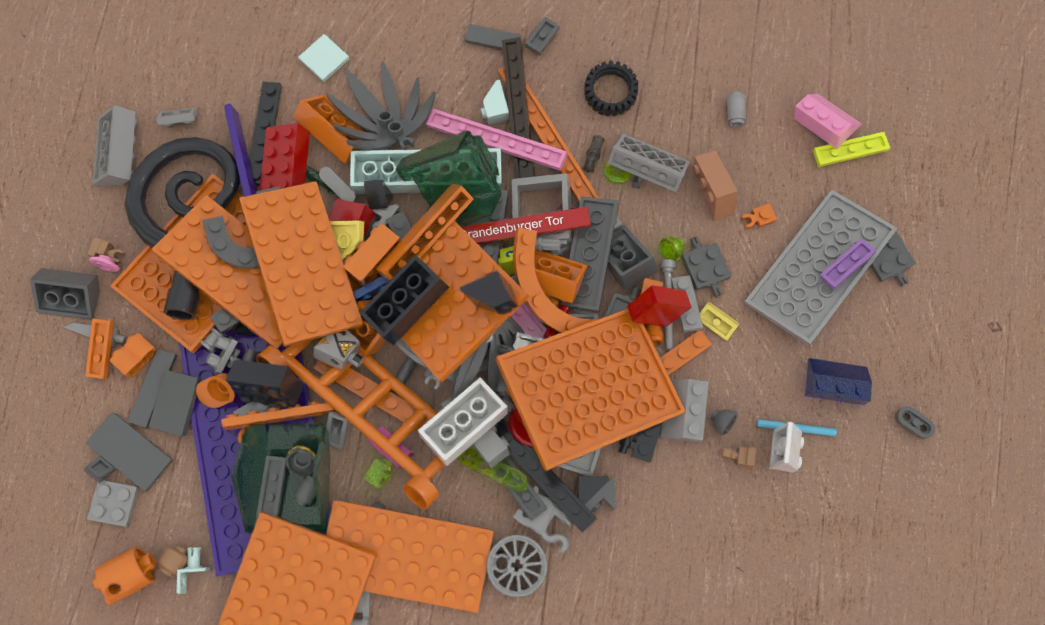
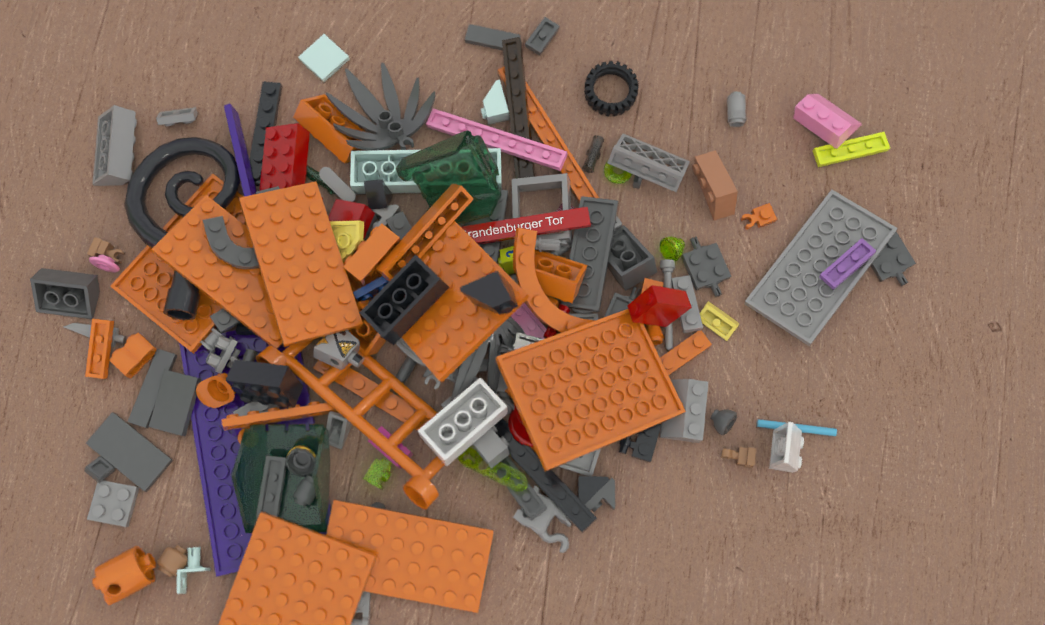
(491, 565): light grey piece -> none
(838, 382): clear blue slope -> none
(914, 422): dark grey plate -> none

